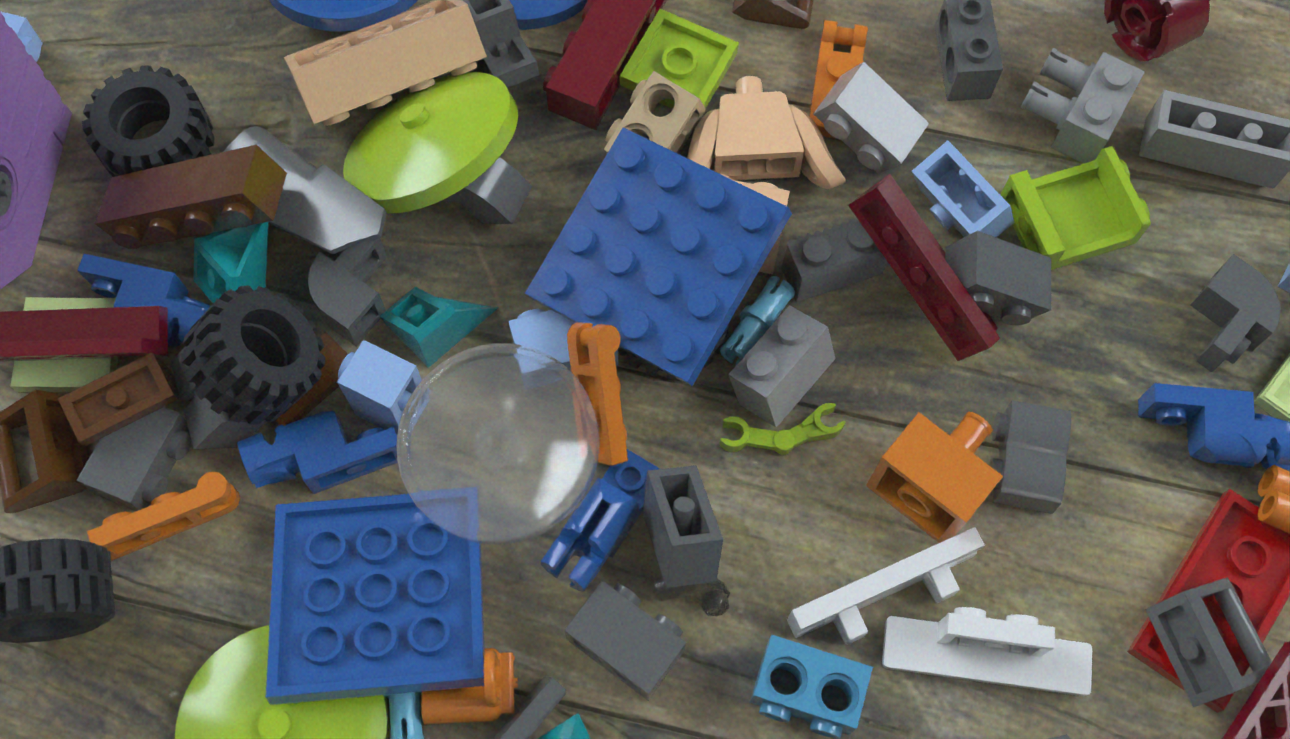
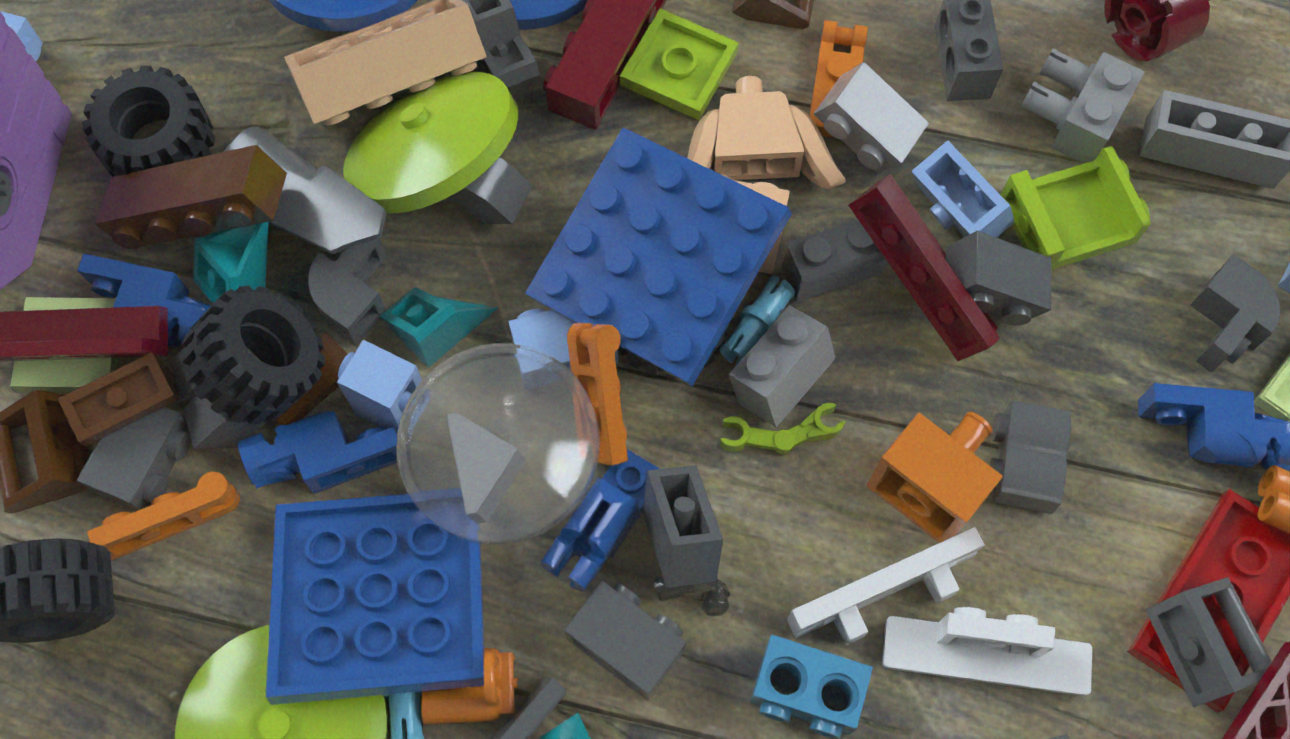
(483, 465): none -> light grey slope
(668, 131): tan brick -> none

